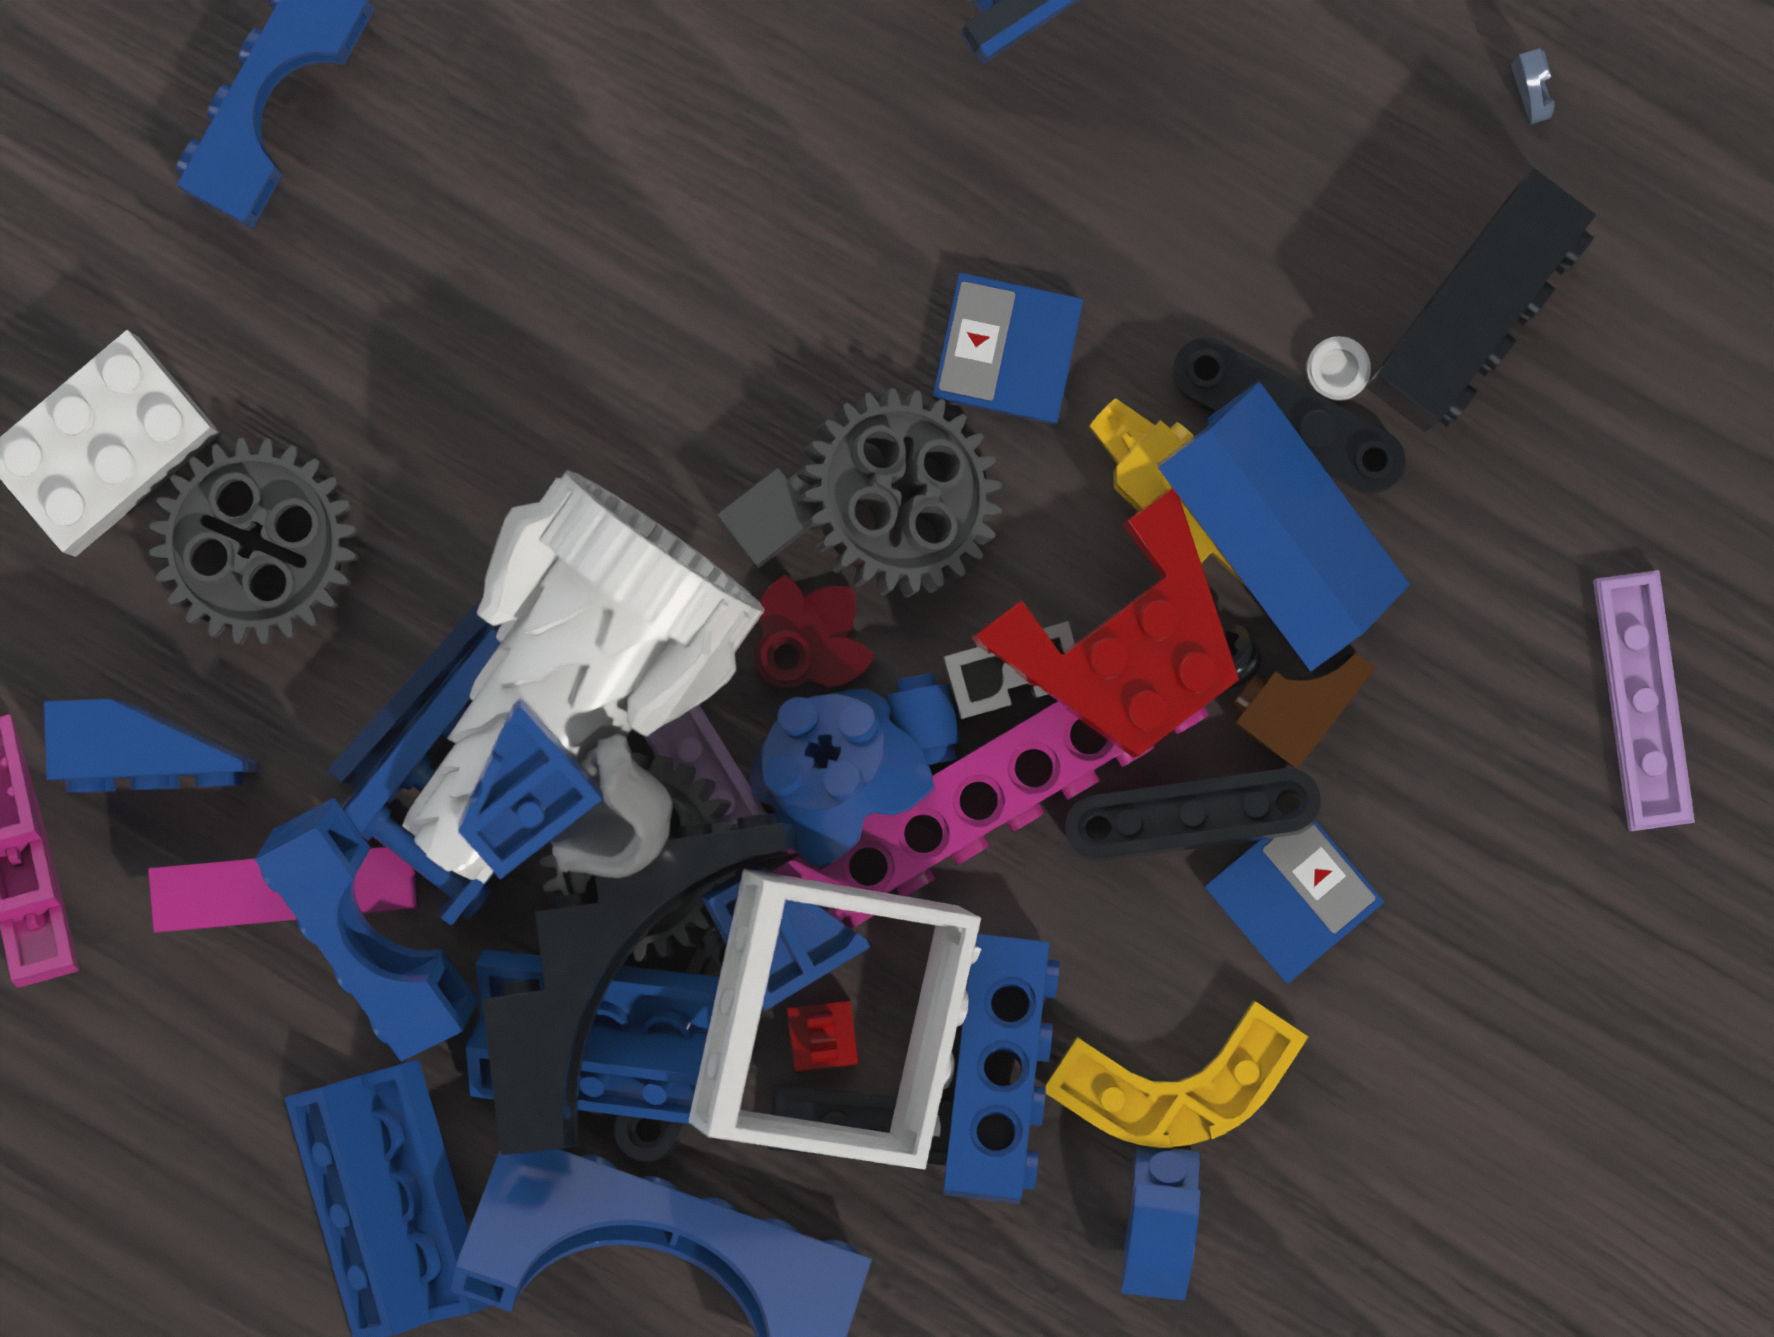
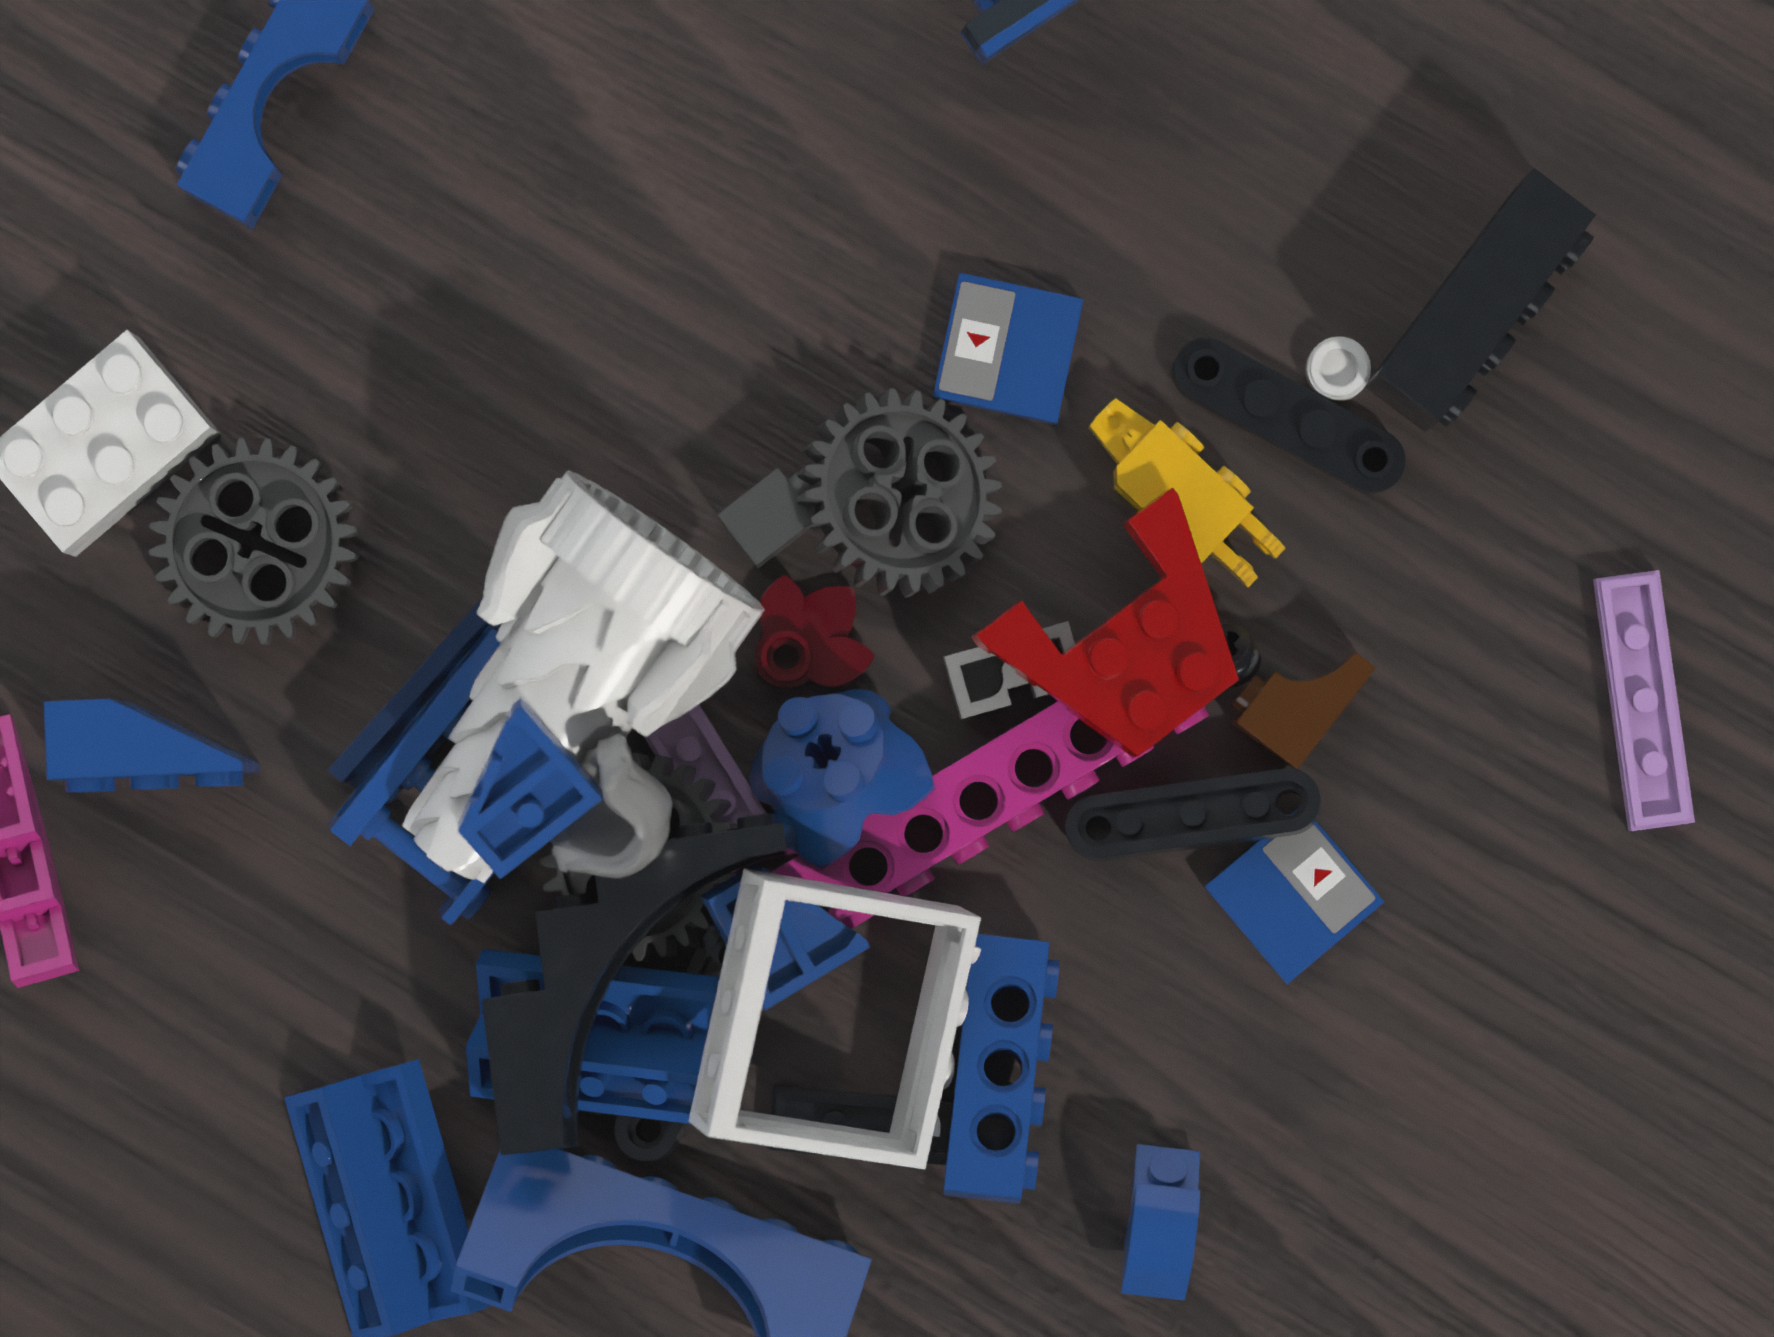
(237, 894): dark pink slope -> none
(405, 992): blue arch -> none
(822, 1035): red tile -> none
(927, 716): blue brick -> none
(1182, 1110): yellow plate -> none
(1284, 526): blue slope -> none
(1530, 75): sand blue tile -> none

